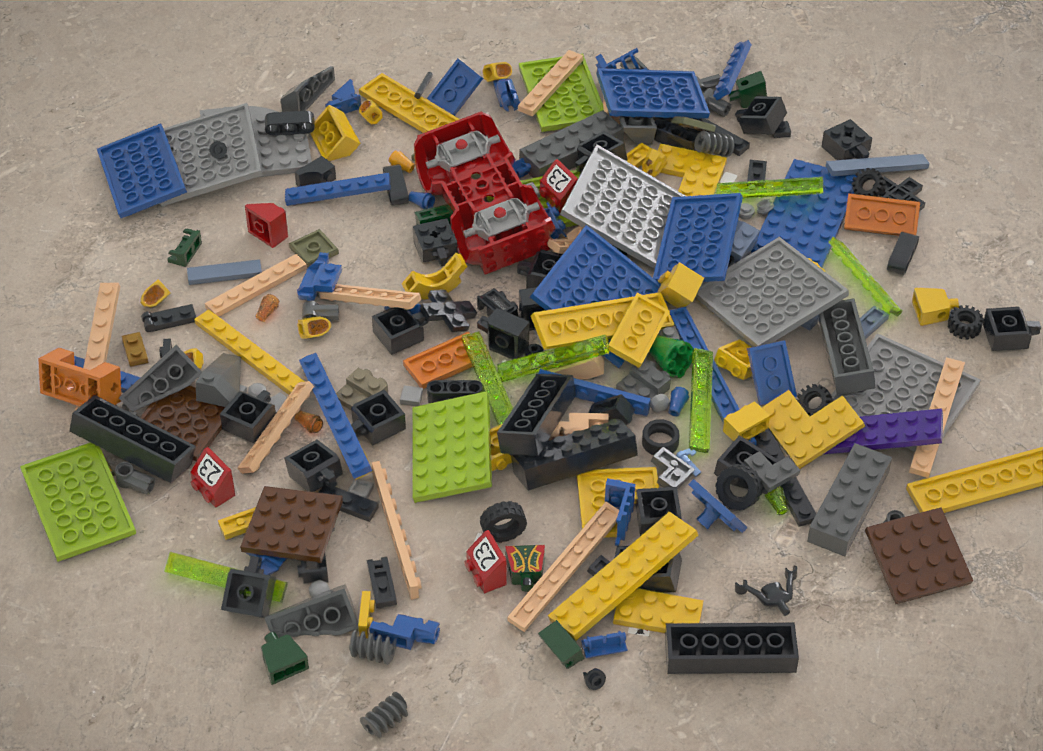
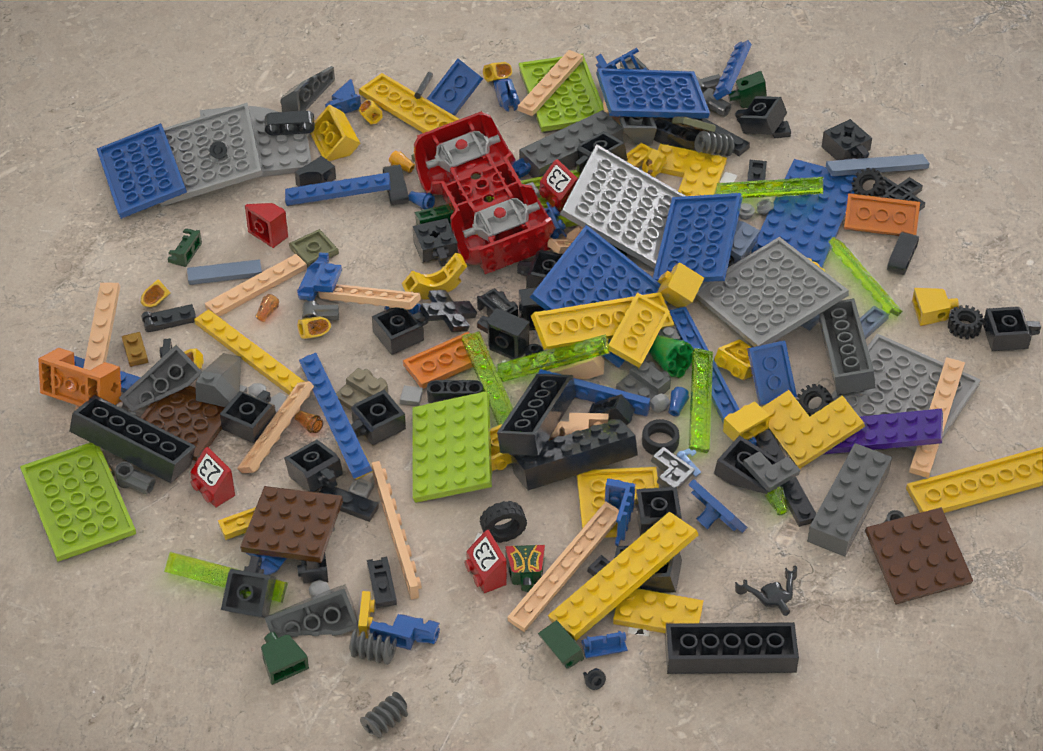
(725, 494): black tyre -> none

